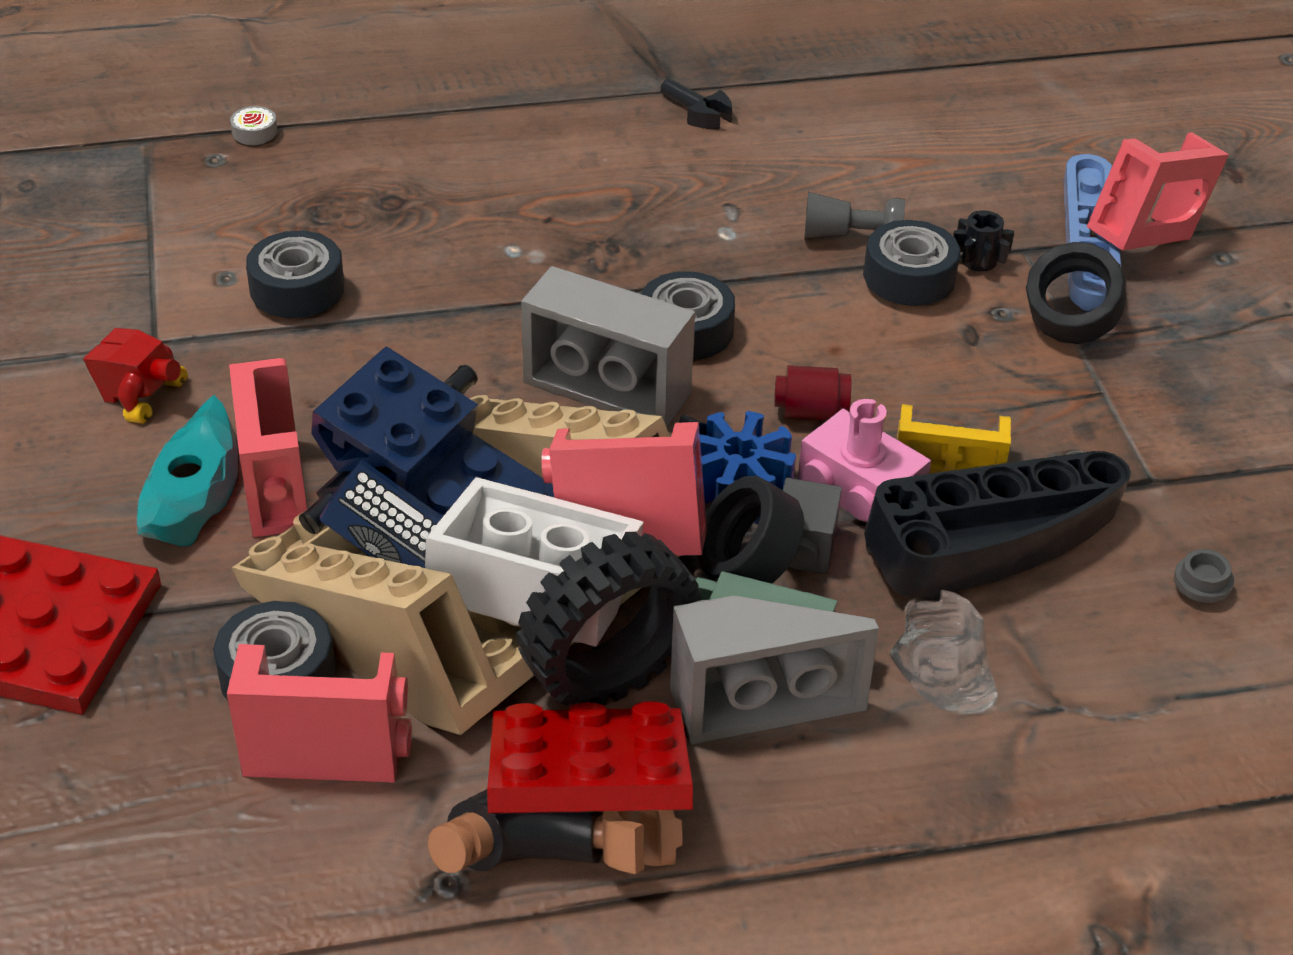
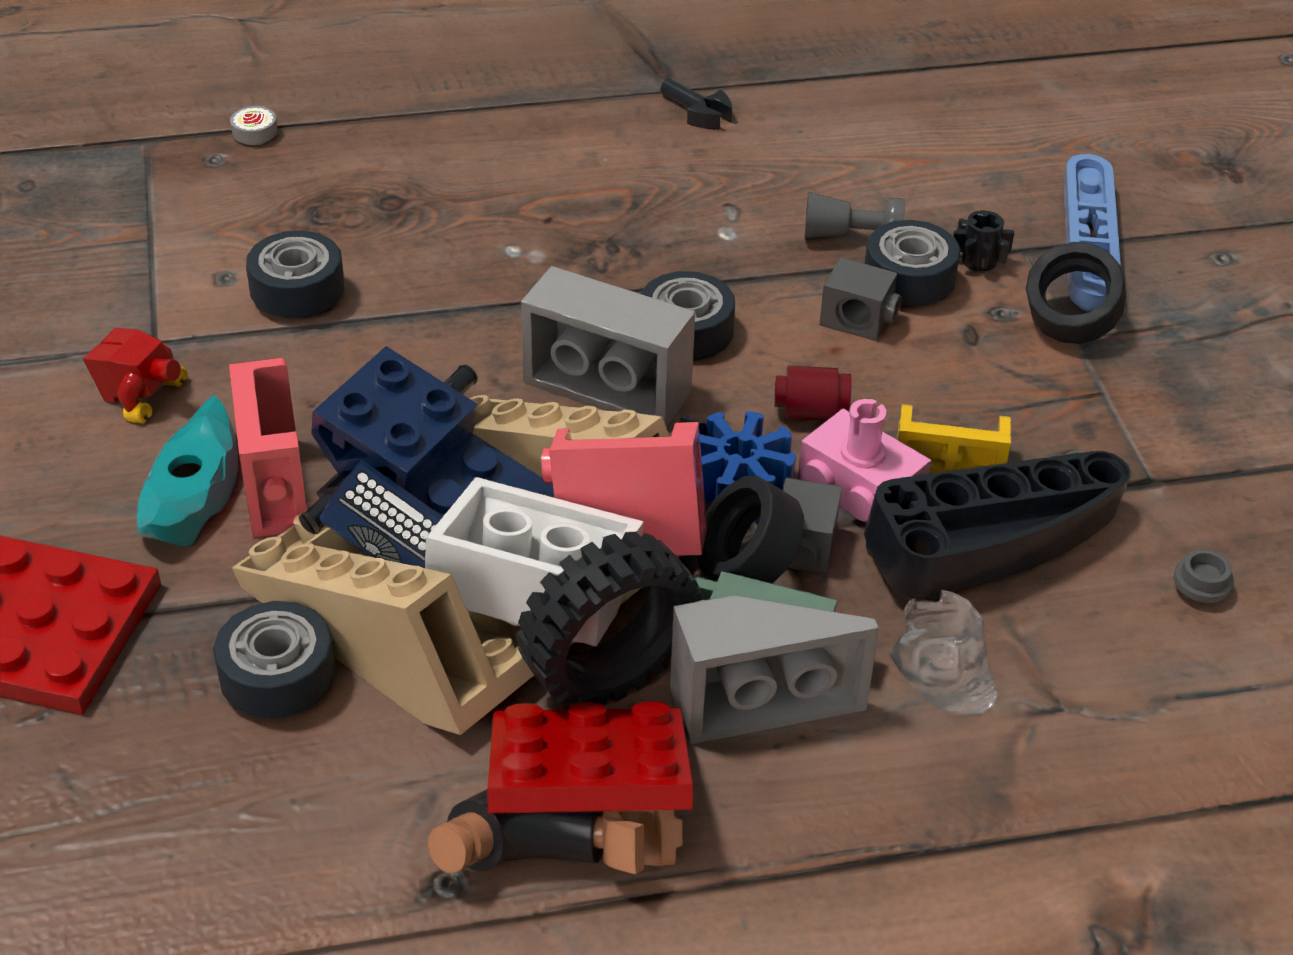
(318, 723): coral panel -> none
(859, 299): none -> dark grey brick
(1136, 182): coral panel -> none

